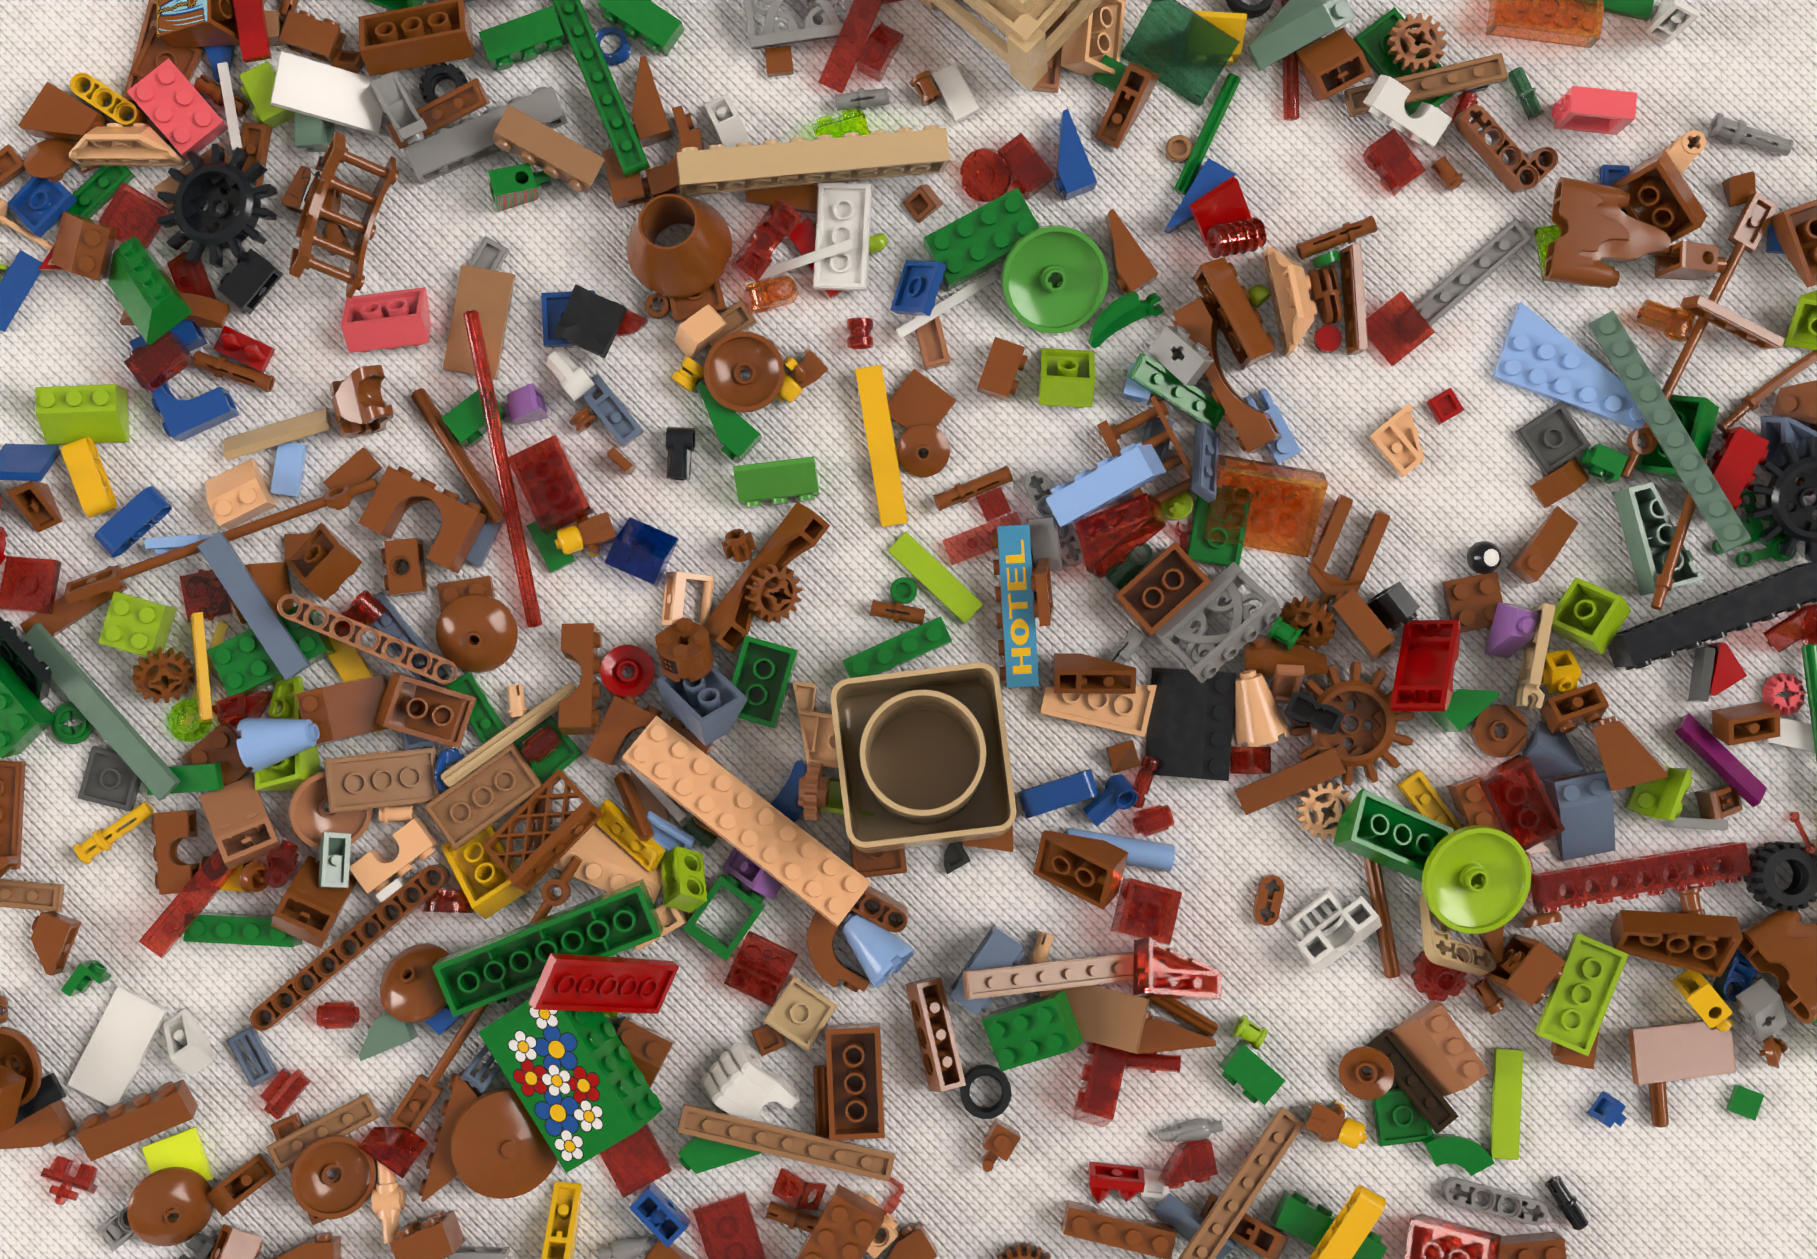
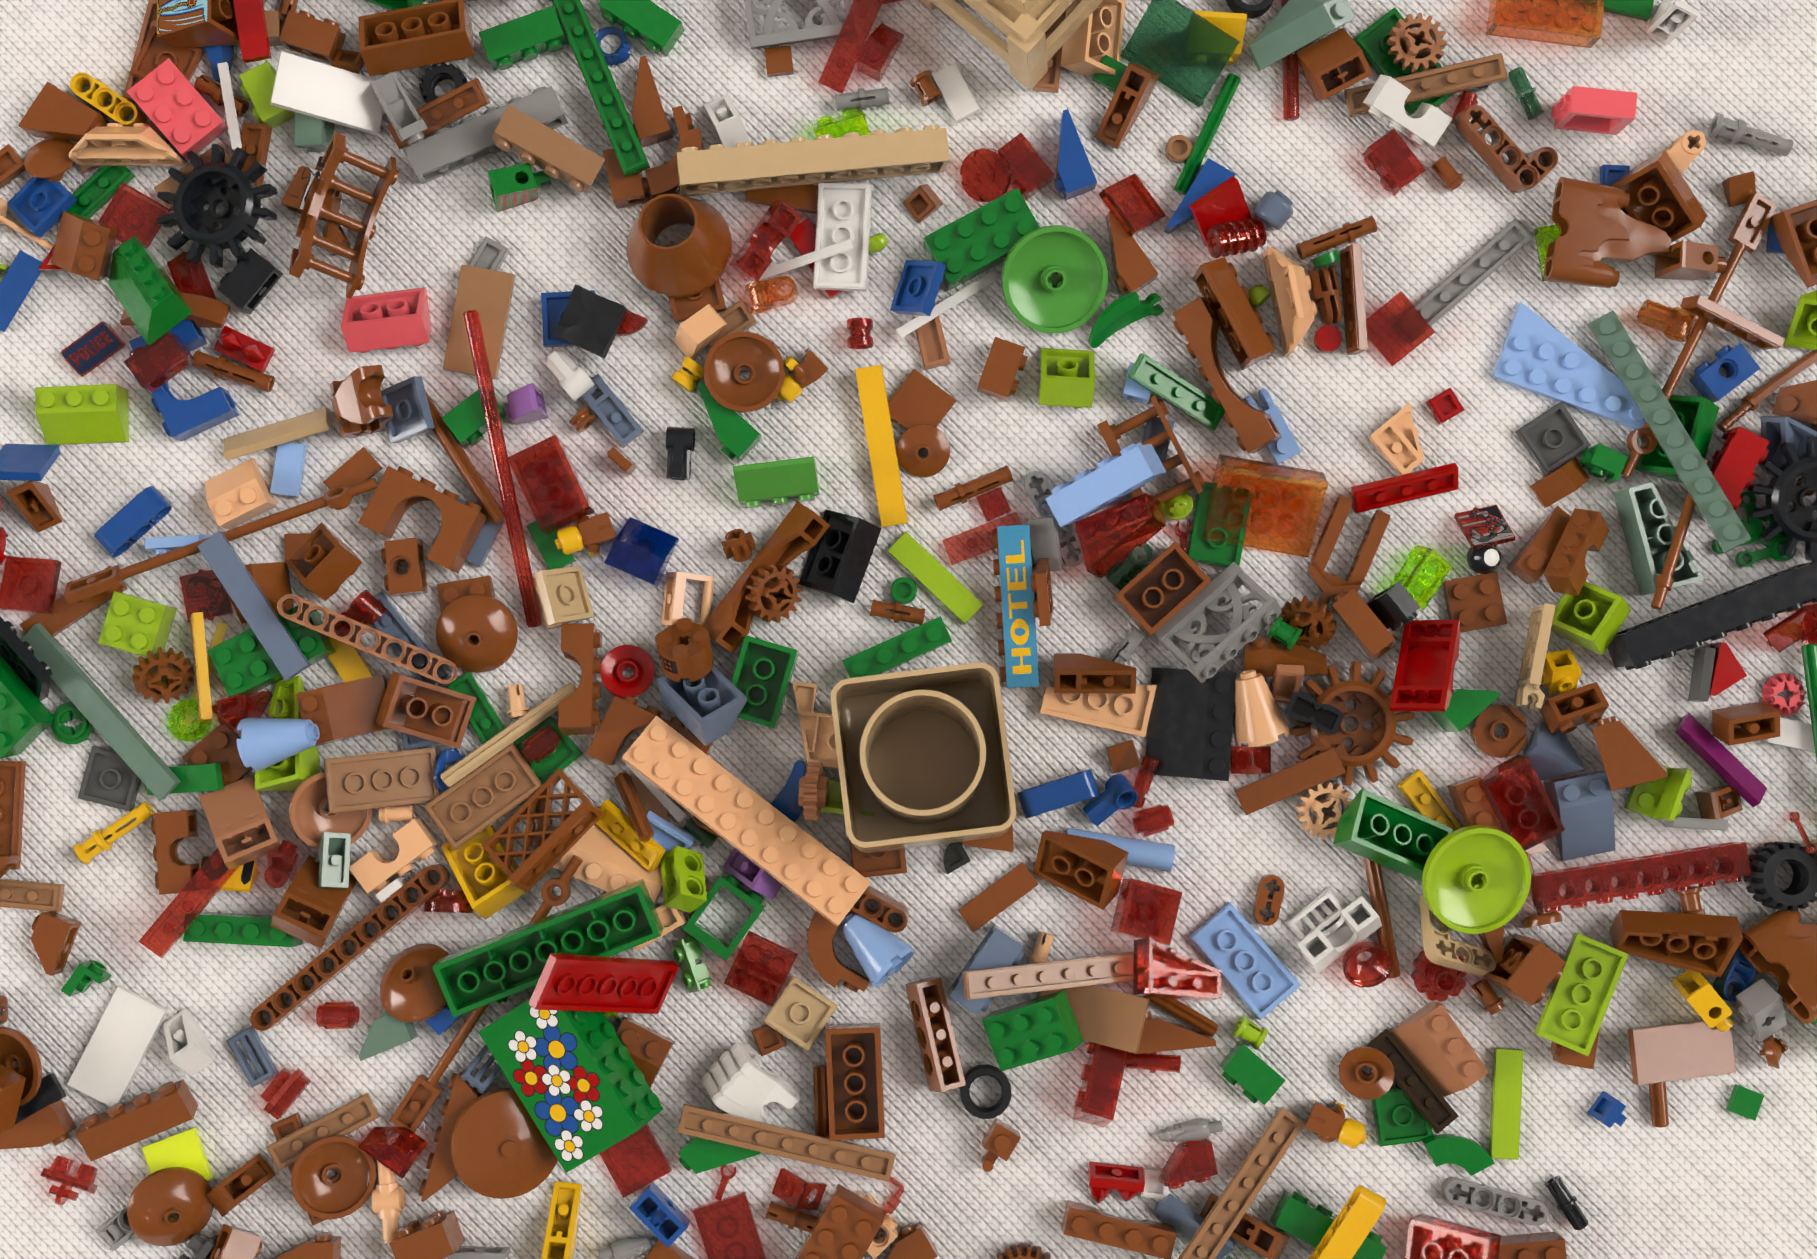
(89, 477): yellow beam -> none
(92, 348): none -> slope
(252, 877): dark orange hat -> none
(409, 409): none -> sand blue plate
(562, 596): none -> tan bracket
(665, 308): dark orange bush -> none
(685, 953): none -> bright green hinge
(723, 1182): none -> clear red hand
(840, 556): none -> black slope
(998, 897): none -> dark orange tile
(1132, 205): none -> clear red tile
(1166, 352): light grey brick -> none
(1205, 462): sand blue tile -> none
(1244, 960): none -> light blue tile
(1274, 210): none -> sand blue head
(1368, 972): none -> clear red piece
(1405, 488): none -> red tile
(1422, 574): none -> clear neon green bracket
(1484, 527): none -> piece
(1511, 629): medium lavender slope -> none
(1567, 568): none -> dark orange arch
(1738, 366): none -> blue brick

